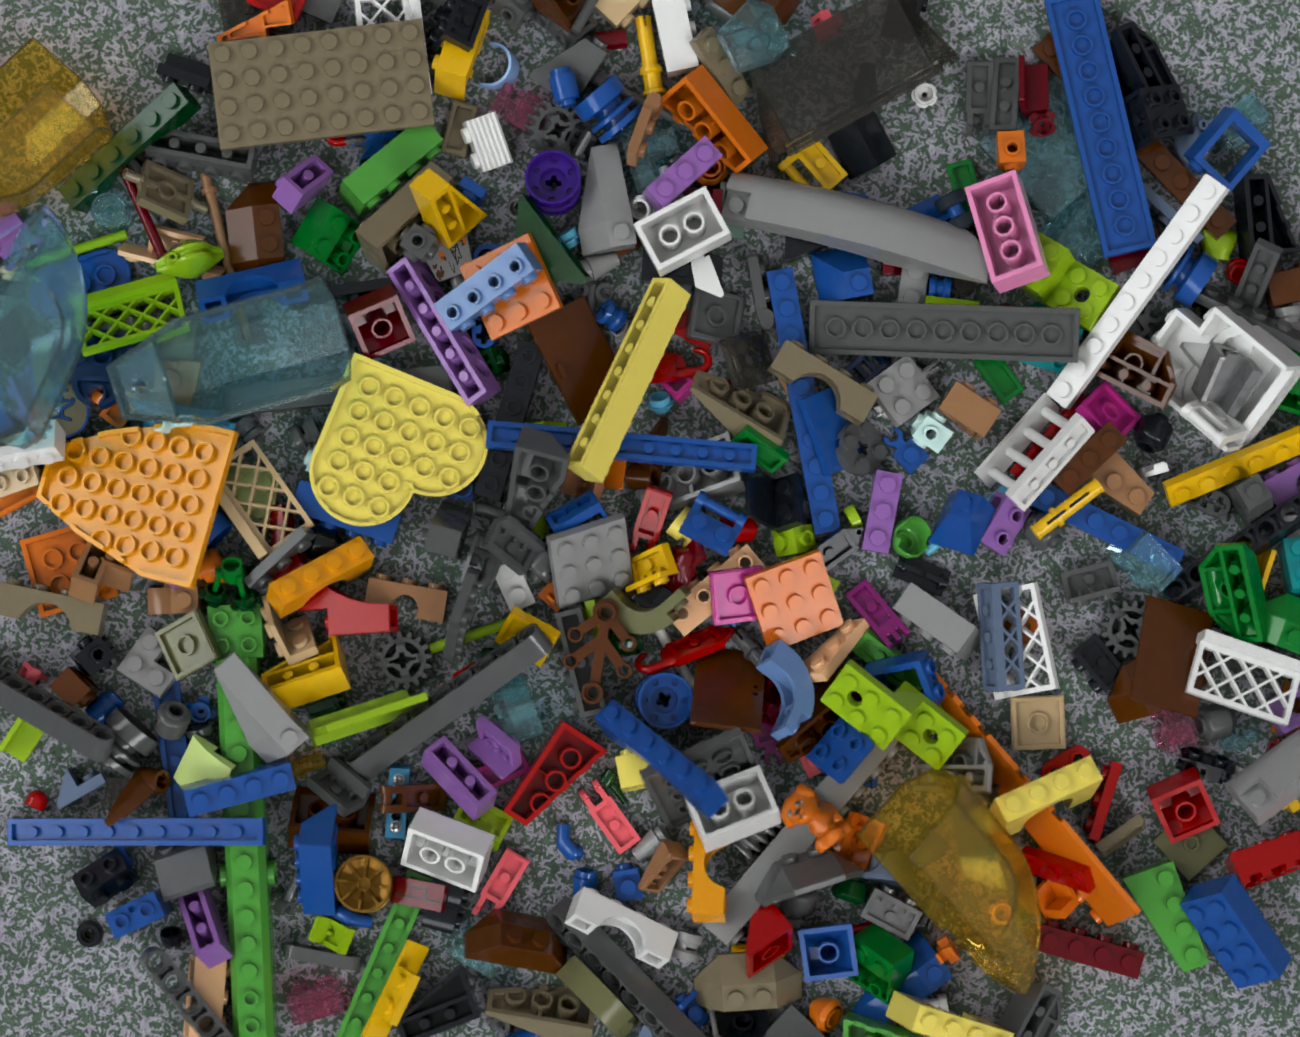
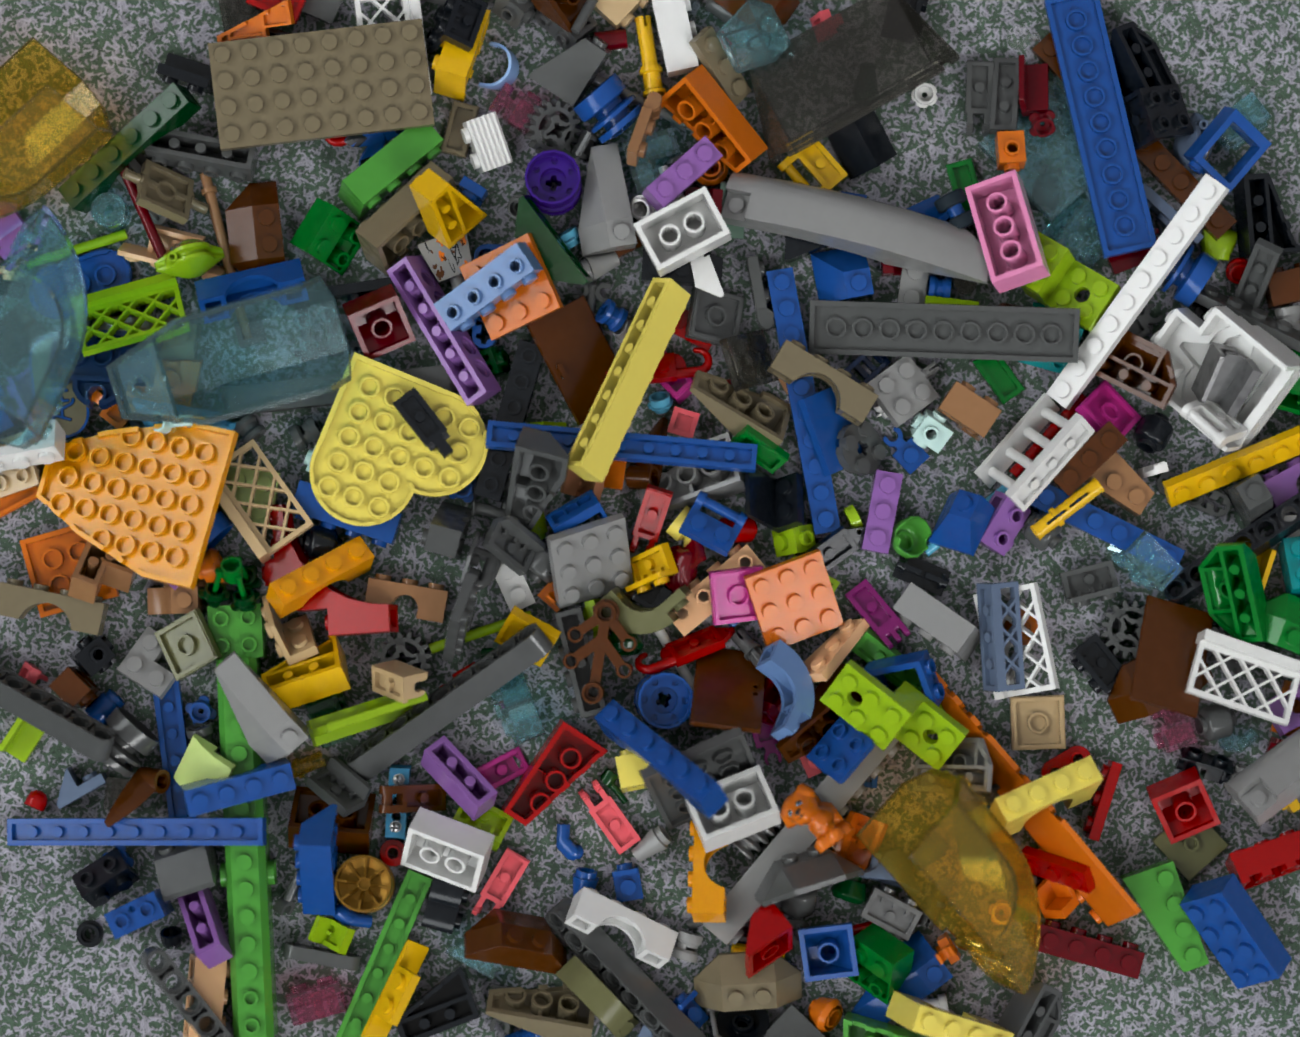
(172, 720): dark grey head -> none
(280, 558): dark grey plate -> none
(302, 183): medium lavender brick -> none
(393, 843): none -> red plate
(397, 680): none -> tan hinge
(419, 893): tile -> none
(423, 422): none -> black hinge
(424, 251): dark grey brick -> none
(495, 748): medium lavender bracket -> none
(564, 87): blue brick -> none
(663, 866): medium nougat slope -> none
(683, 422): none -> coral tile
(1120, 836): dark tan tile -> none

